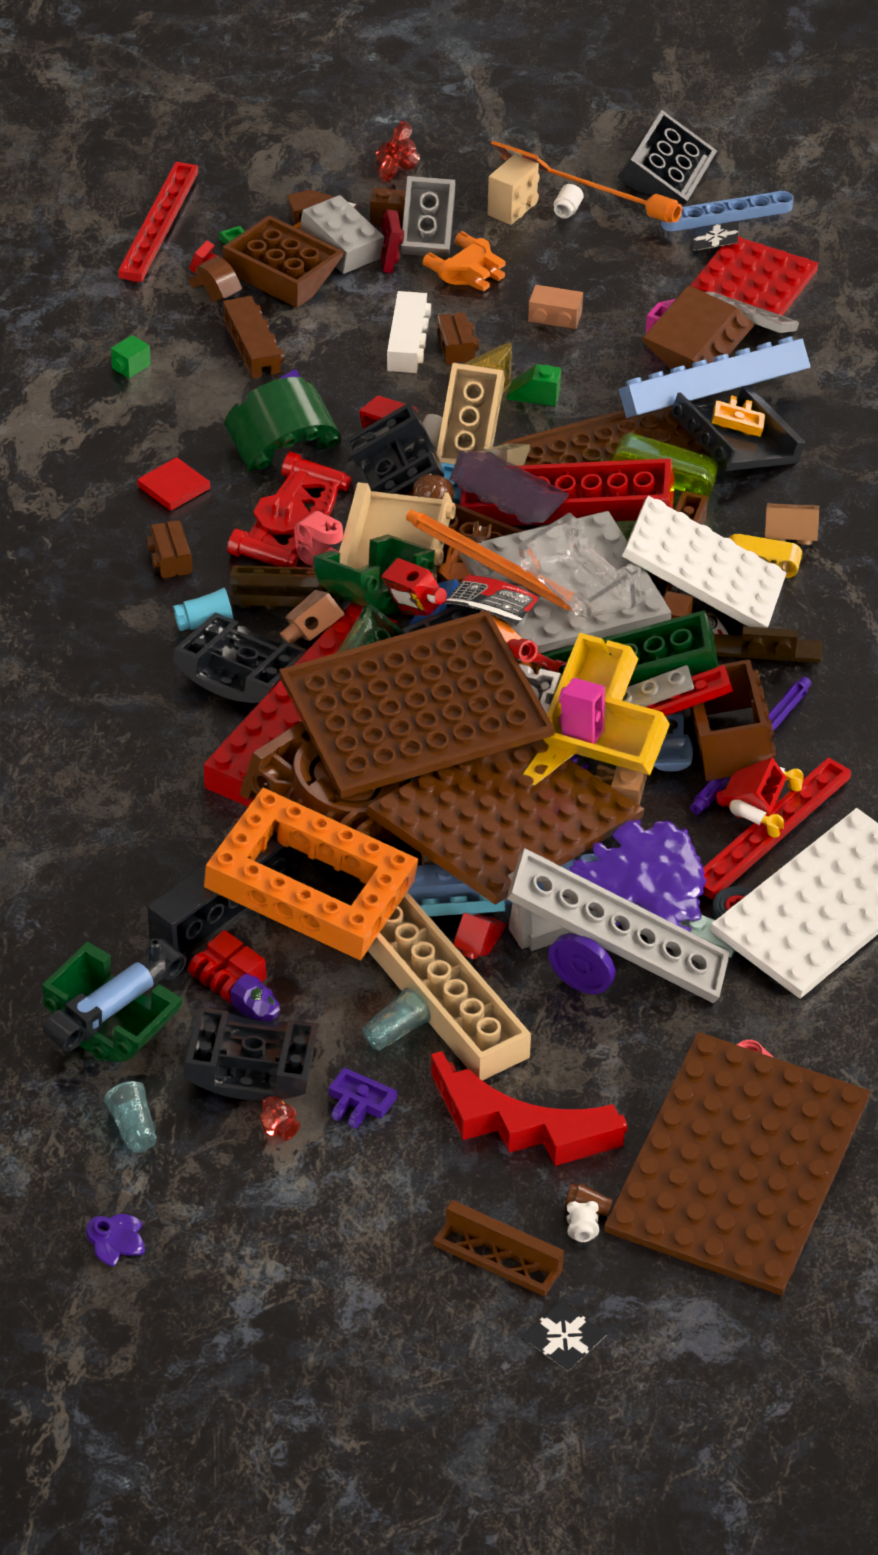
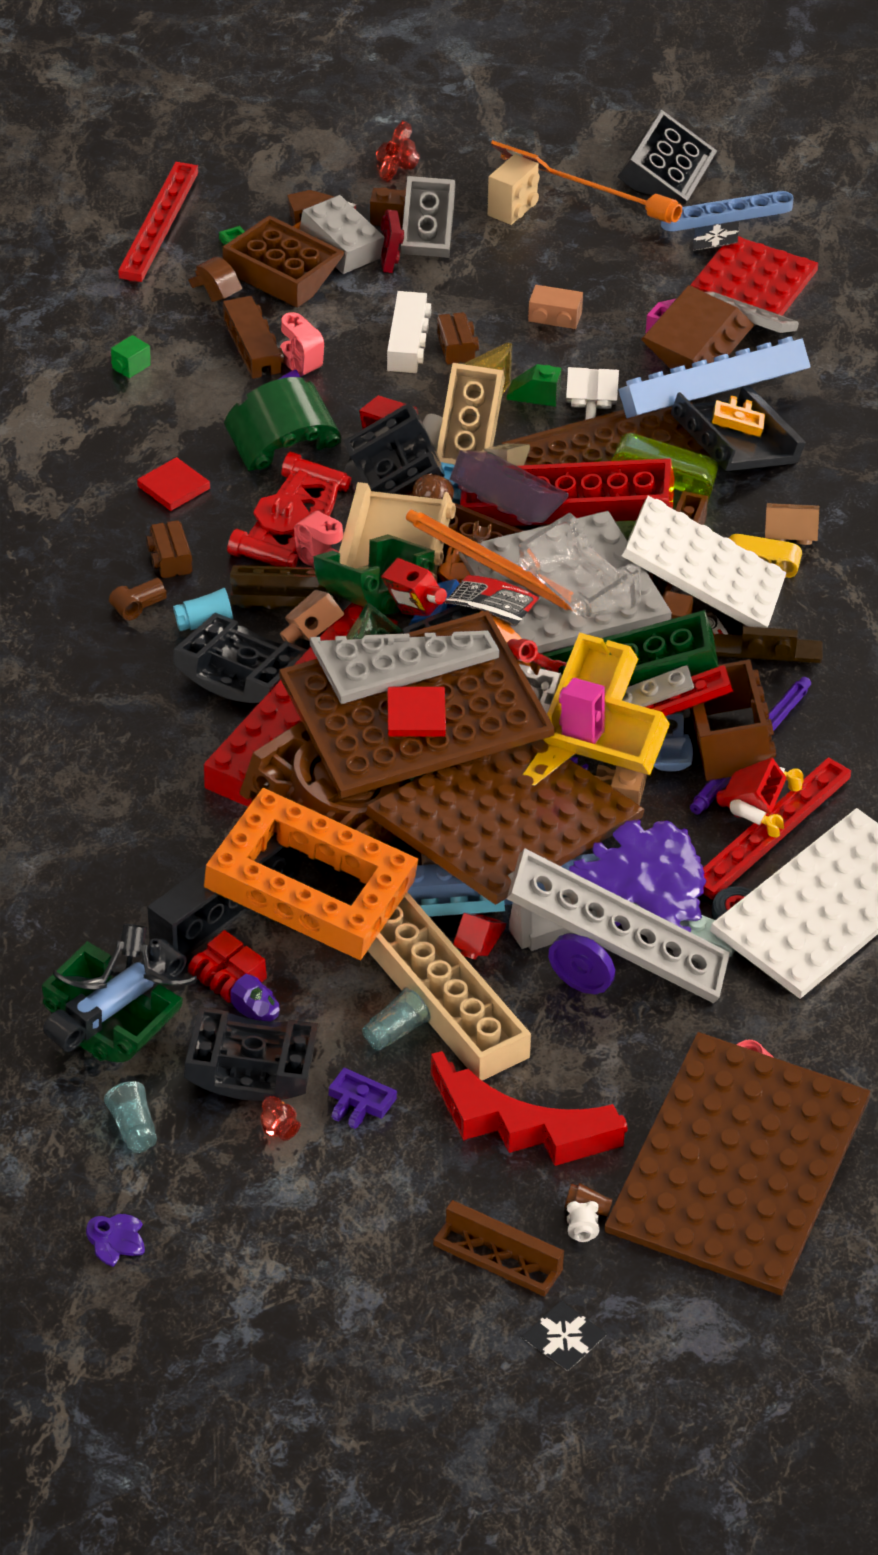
(132, 601): none -> reddish brown piece
(132, 944): none -> black plant
(202, 255): red tile -> none
(305, 346): none -> coral piece
(394, 660): none -> light grey wing
(416, 712): none -> red tile
(468, 266): orange connector -> none
(568, 201): white brick -> none
(592, 389): none -> white brick

